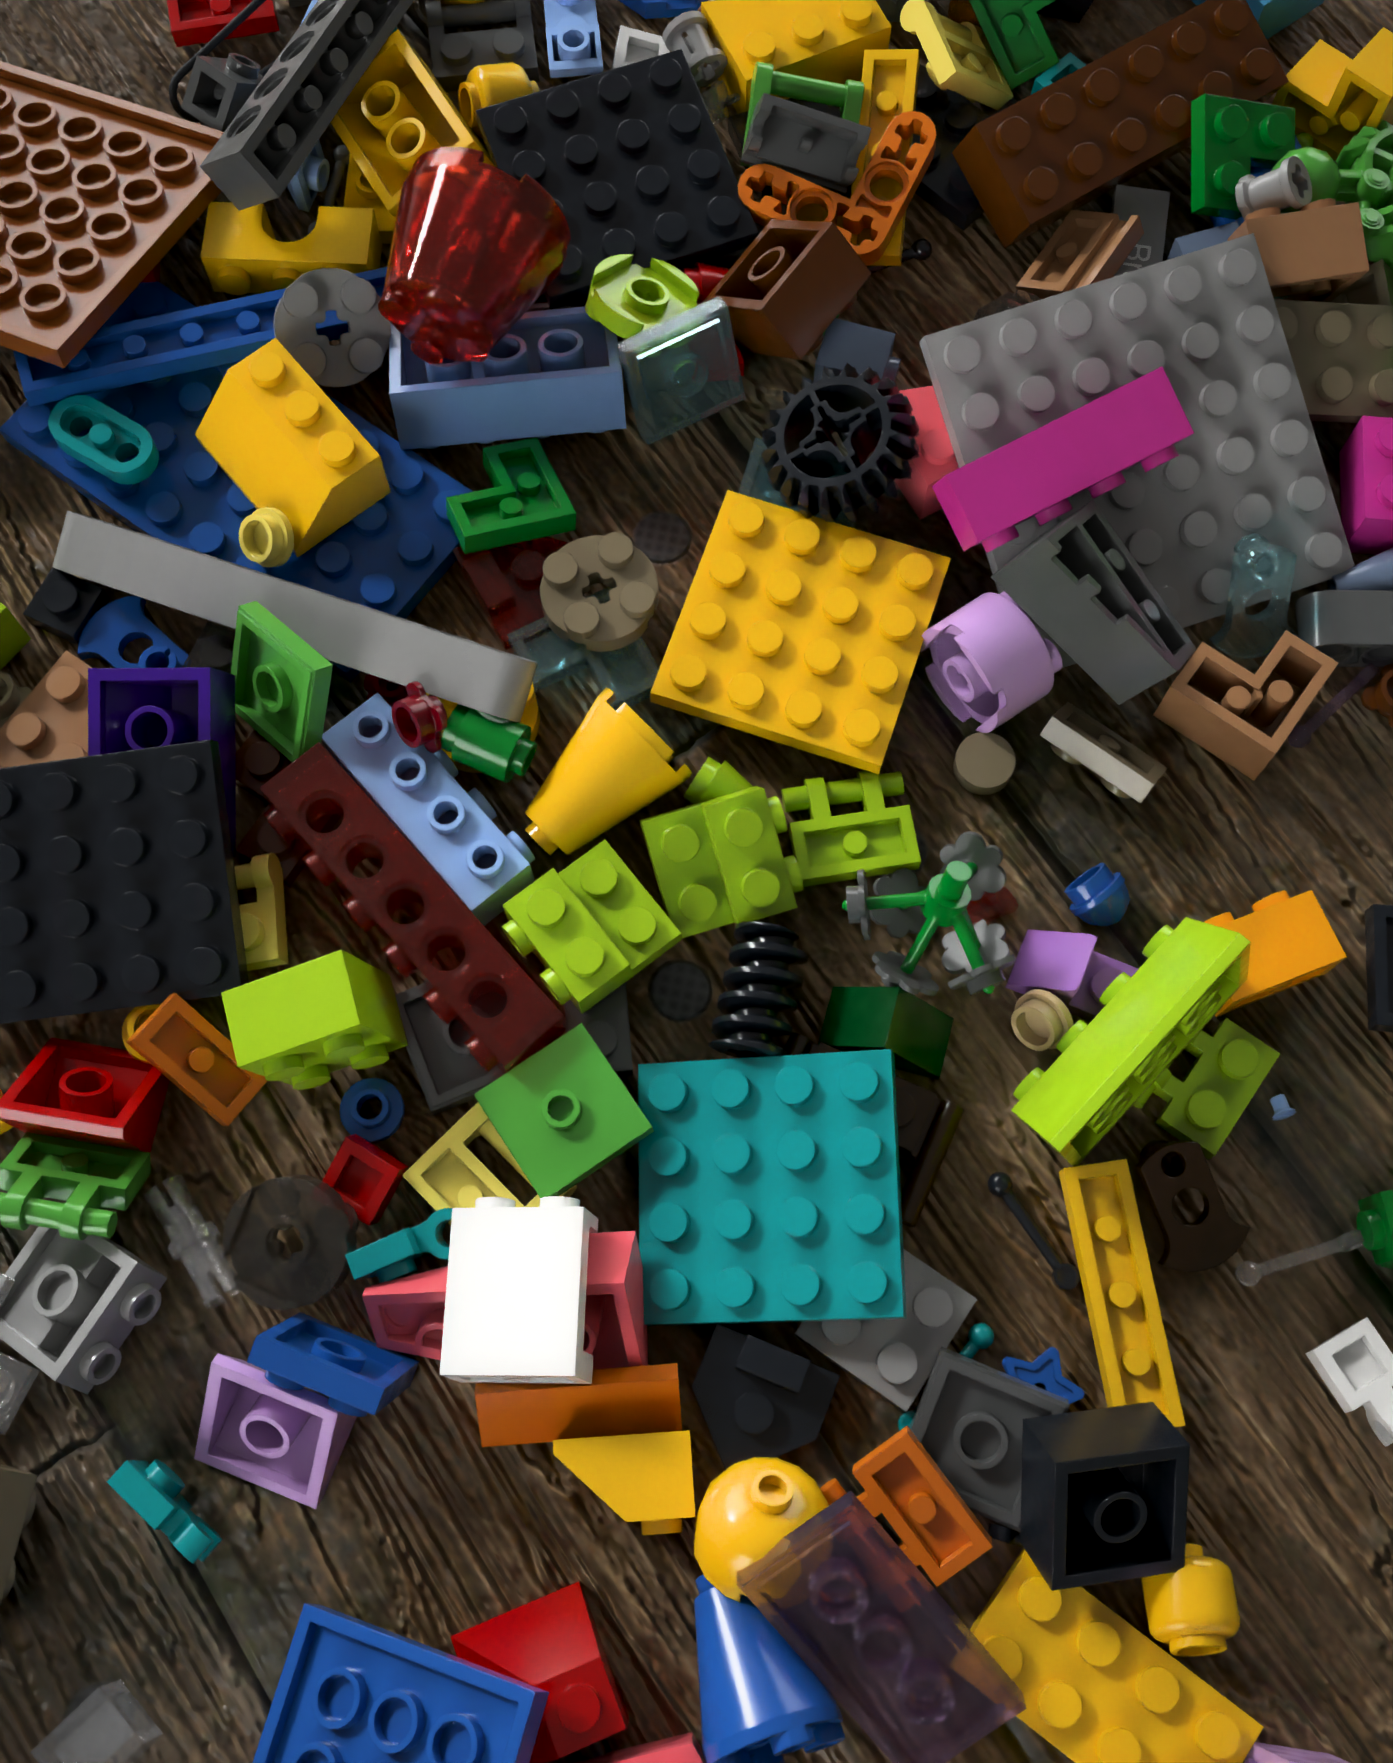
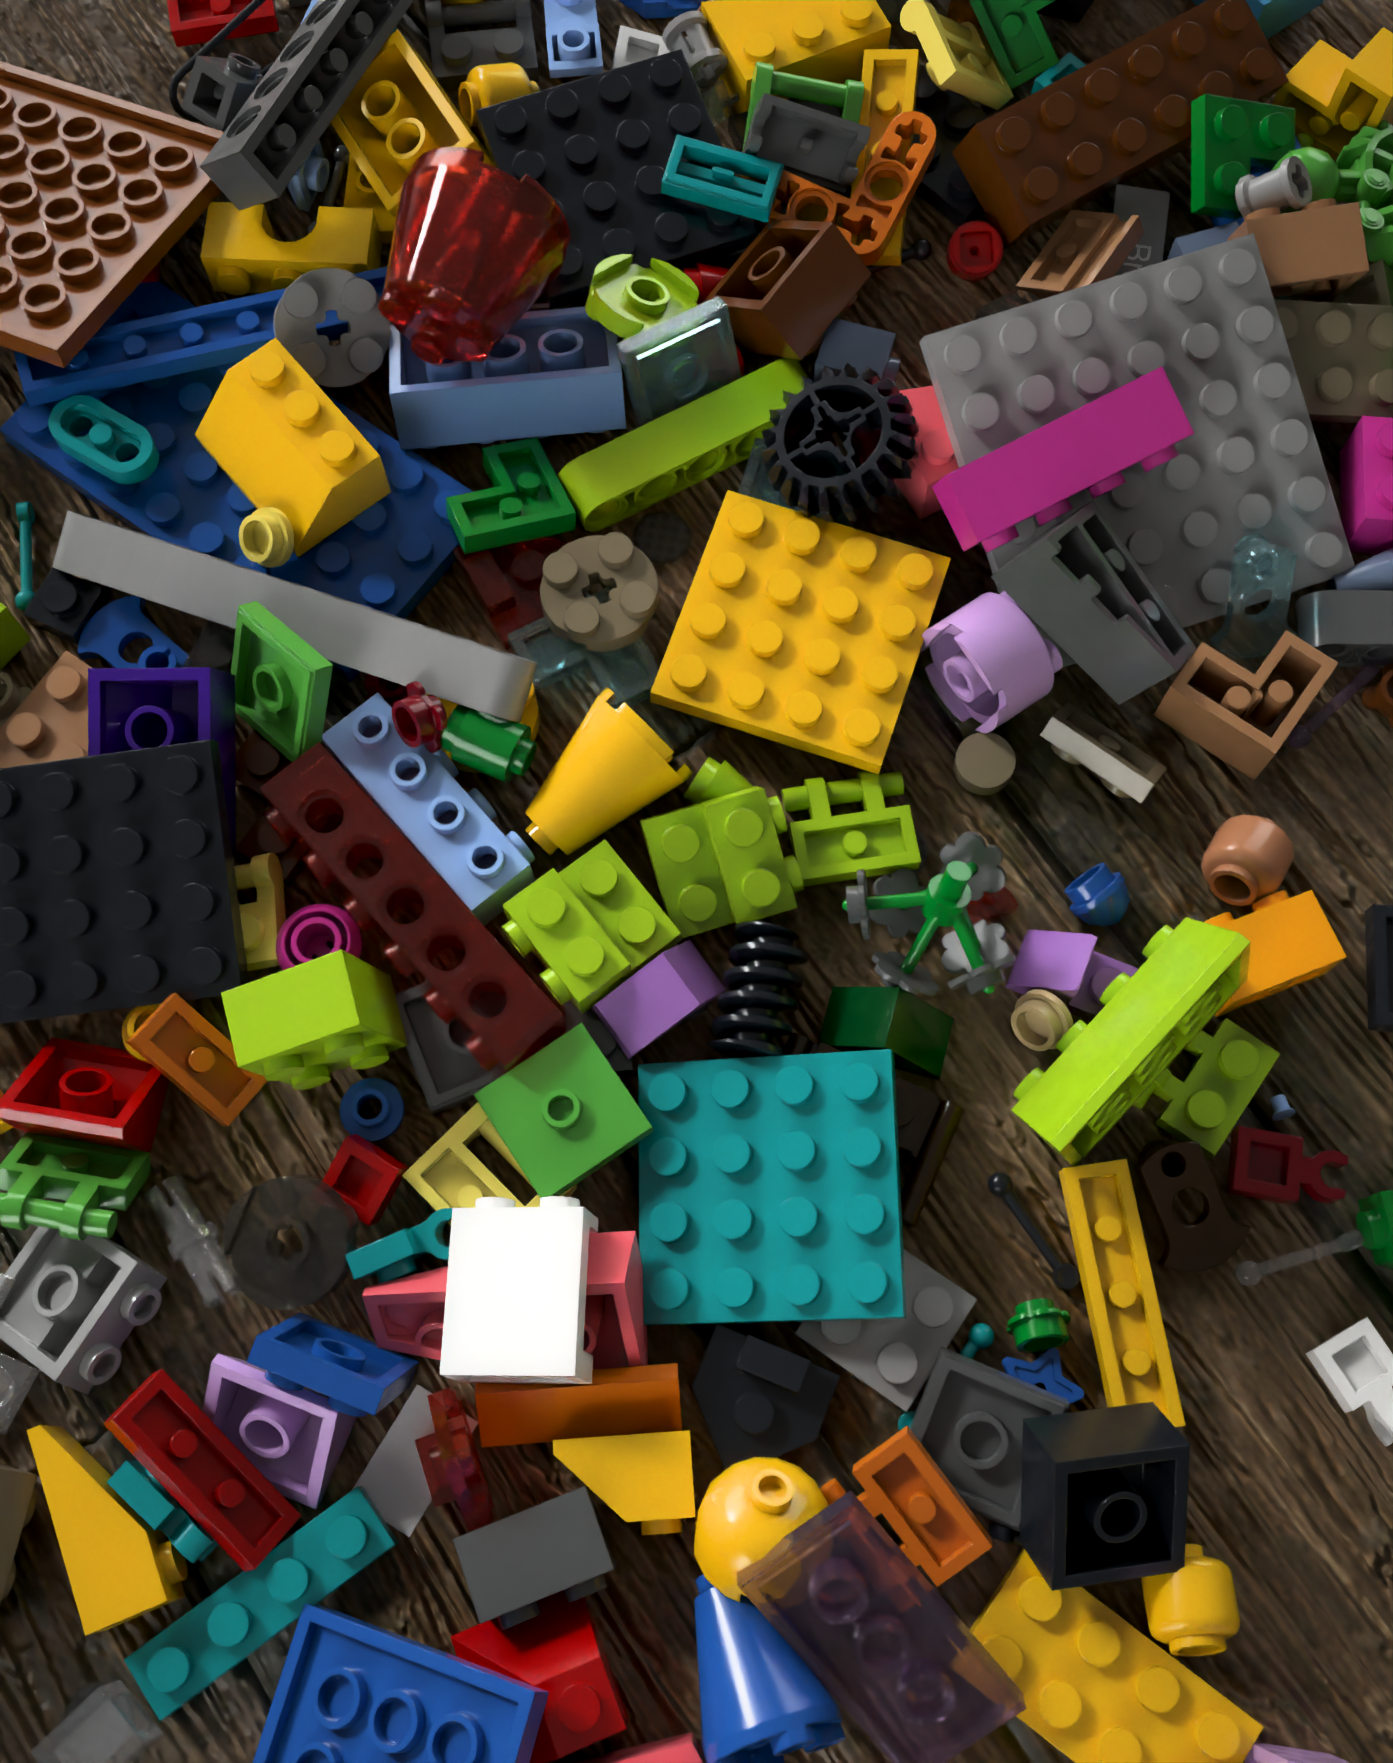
(26, 518): none -> teal hinge
(109, 1551): none -> yellow slope
(202, 1470): none -> red plate
(260, 1603): none -> teal plate
(312, 930): none -> dark pink cone
(395, 1473): none -> white sticker
(453, 1462): none -> clear red plate
(536, 1556): none -> dark grey brick
(658, 998): none -> medium lavender slope
(677, 447): none -> lime beam
(719, 186): none -> teal tile
(974, 251): none -> red tile
(1038, 1326): none -> green plate
(1247, 859): none -> nougat head
(1273, 1168): none -> dark red plate

